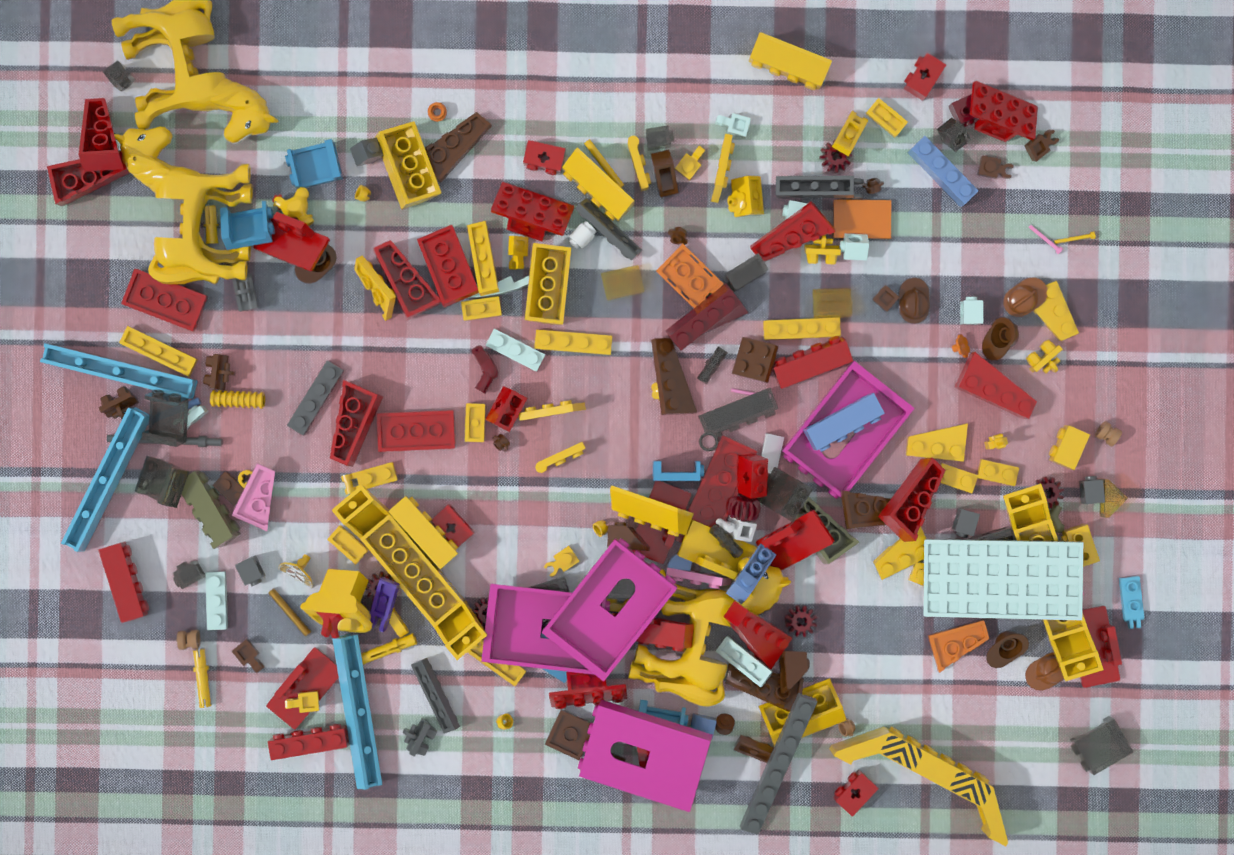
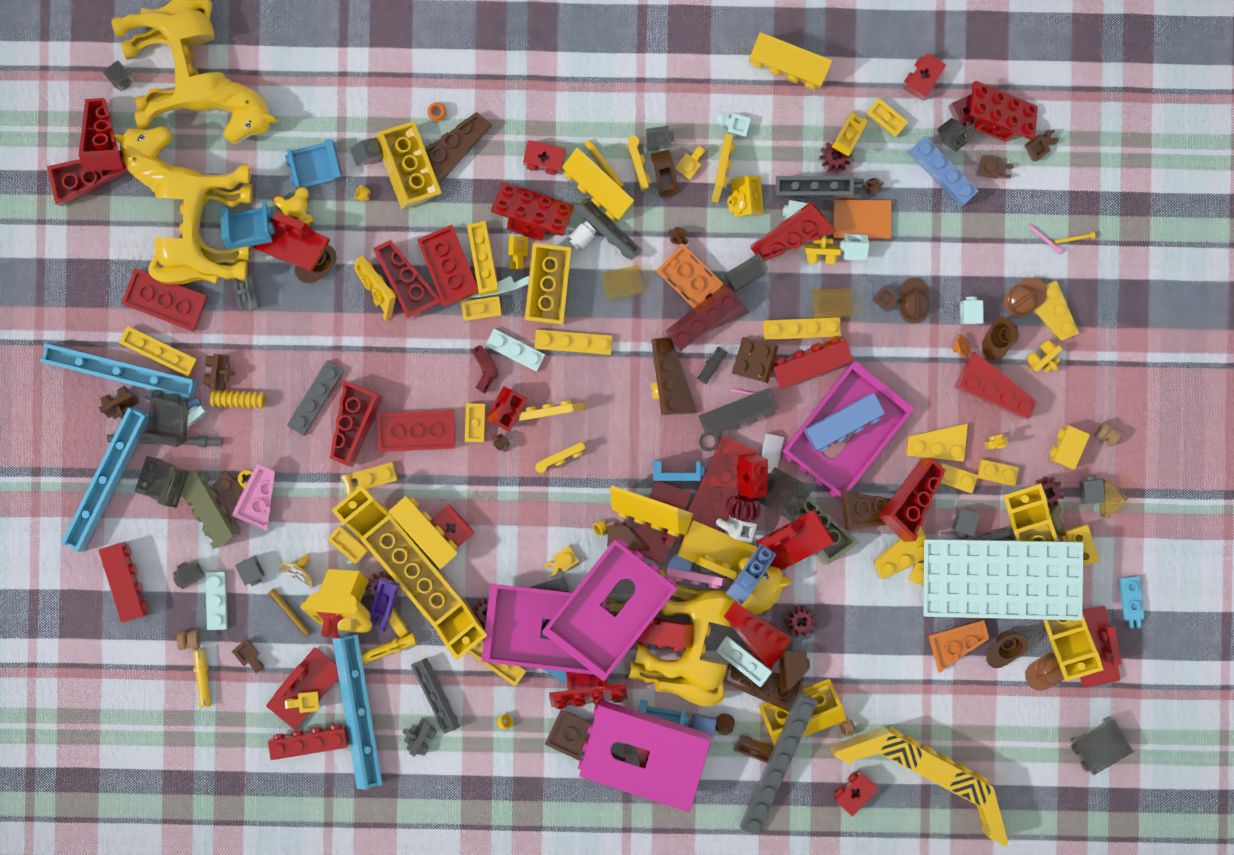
(211, 224): yellow axle -> none
(726, 540): clear smoke pin -> none

